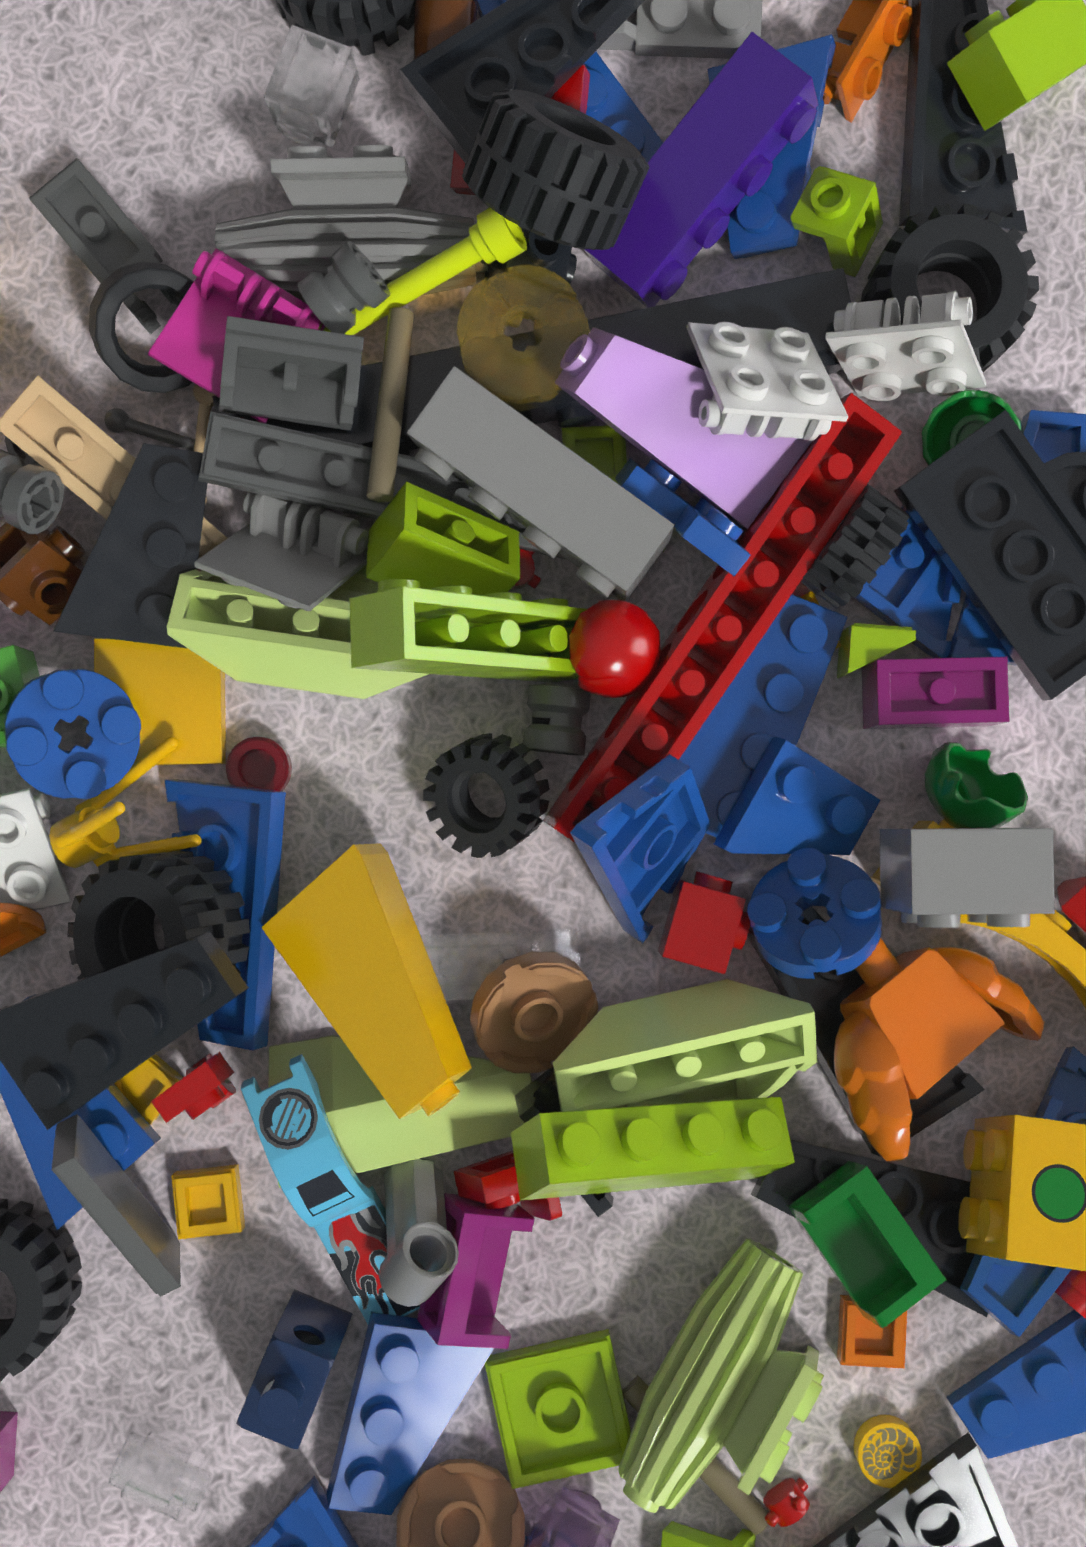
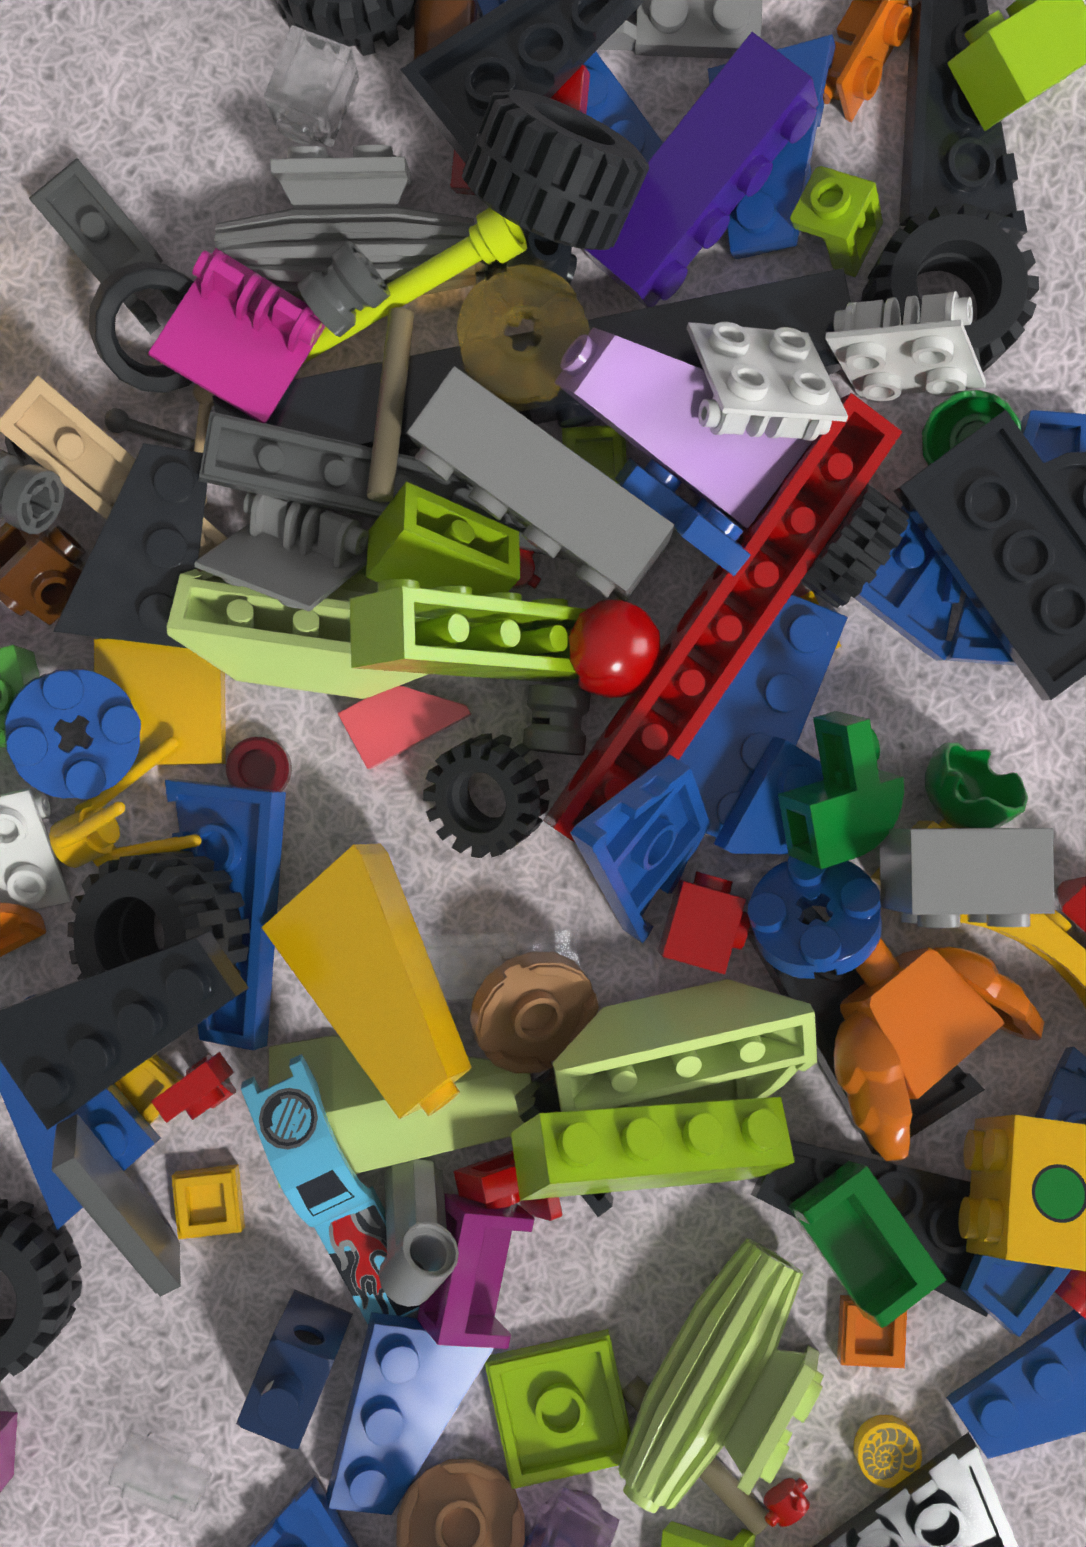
(290, 373): dark grey hinge -> none
(397, 721): none -> coral tile
(853, 802): none -> green brick
(869, 642): lime slope -> none
(935, 693): magenta panel -> none

